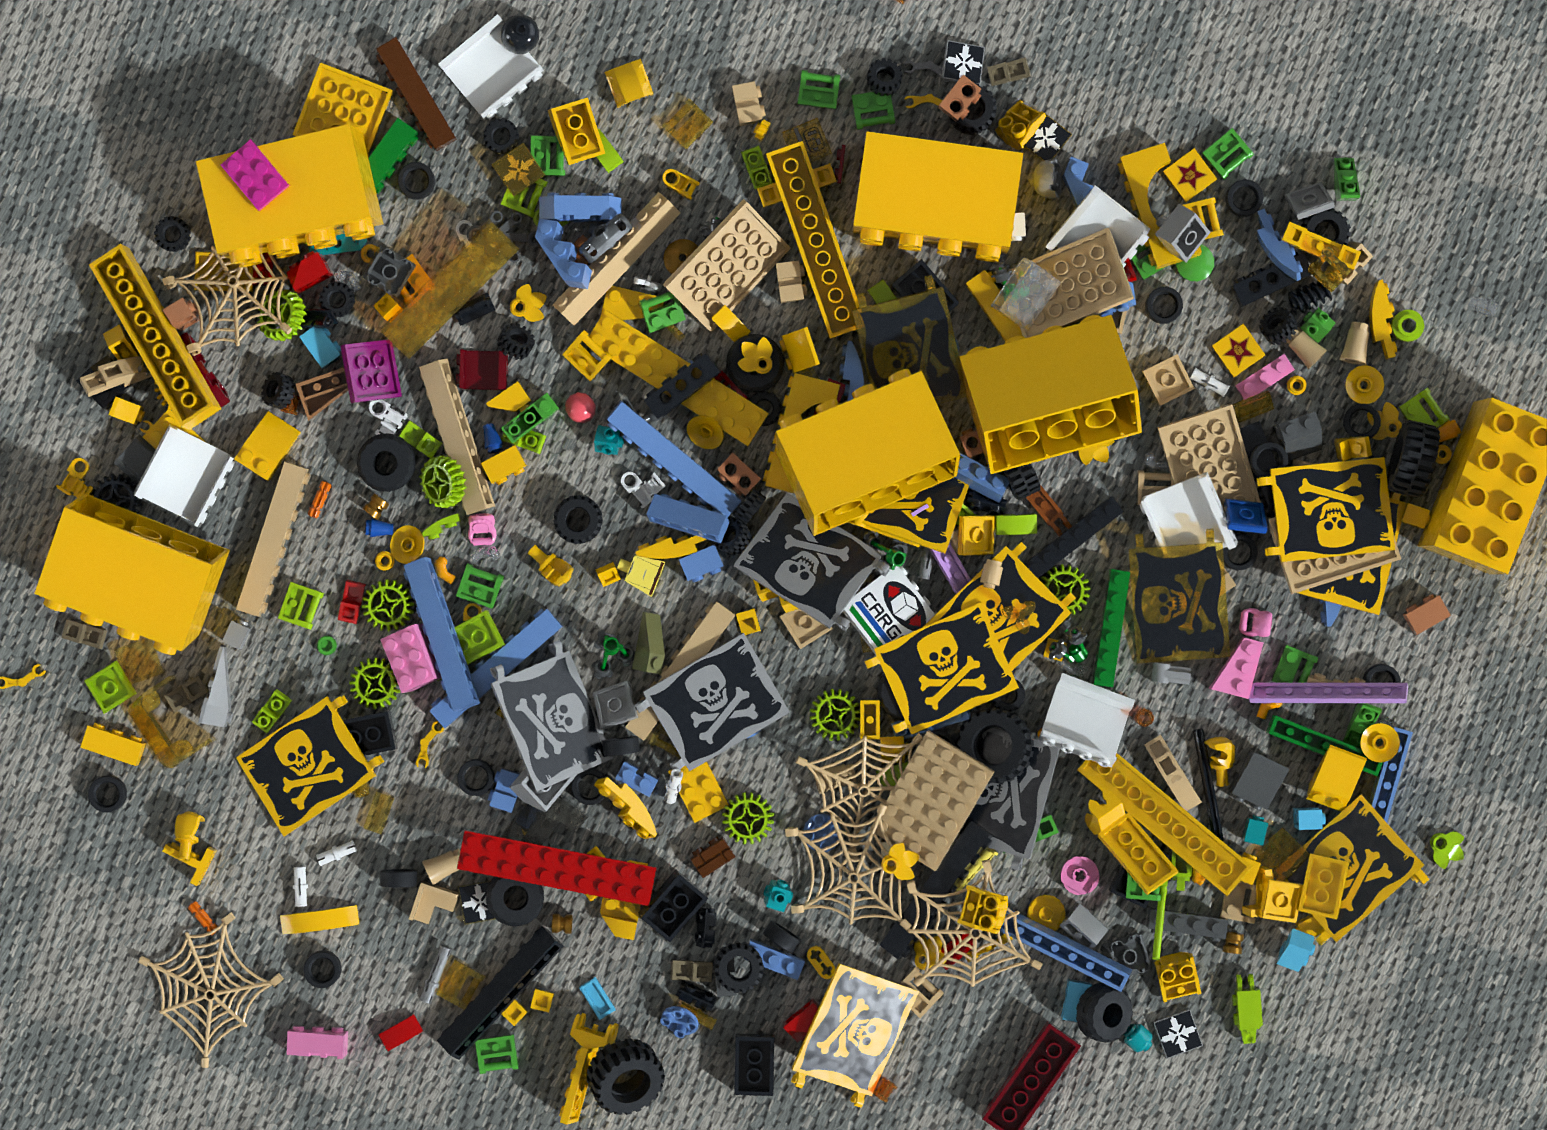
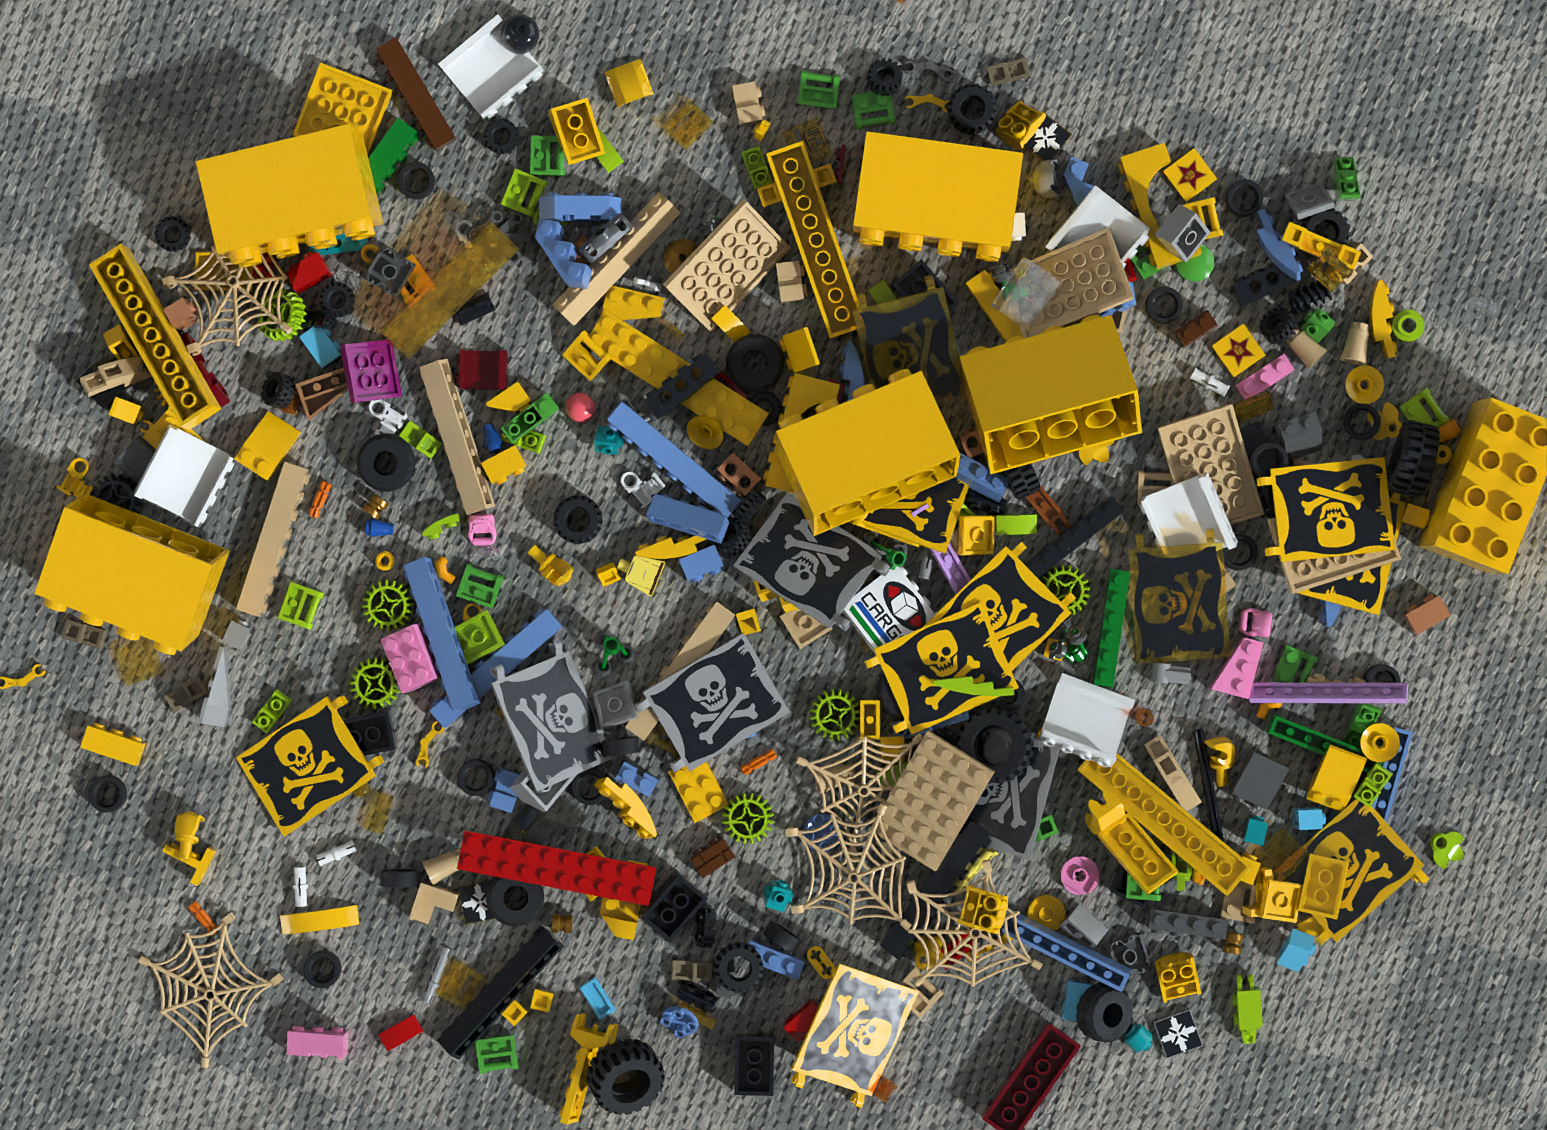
(110, 687): lime tile -> none
(168, 753): clear yellow windscreen -> none
(255, 175): dark pink plate -> none
(326, 645): bright green tile -> none
(351, 601): red slope -> none
(387, 307): yellow bracket -> none
(400, 544): yellow dish -> none
(443, 481): lime gear -> none
(512, 348): black tyre -> none
(518, 169): clear yellow tile -> none
(531, 304): yellow plate -> none
(650, 647): olive slope -> none
(664, 315): bright green plate -> none
(673, 786): white pin -> none
(681, 183): yellow piece -> none
(754, 354): yellow plate -> none
(758, 761): none -> orange axle
(903, 861): yellow plate -> none
(957, 96): nougat brick -> none
(962, 60): black tile -> none
(966, 685): none -> lime slope
(991, 574): tan brick -> none
(1022, 623): clear yellow plant -> none
(1159, 922): lime piece -> none
(1168, 380): tan plate -> none
(1195, 329): none -> reddish brown brick
(1225, 147): bright green plate -> none
(1245, 516): blue tile -> none
(1301, 381): yellow plate -> none
(1352, 447): yellow slope -> none
(1372, 784): none -> lime slope

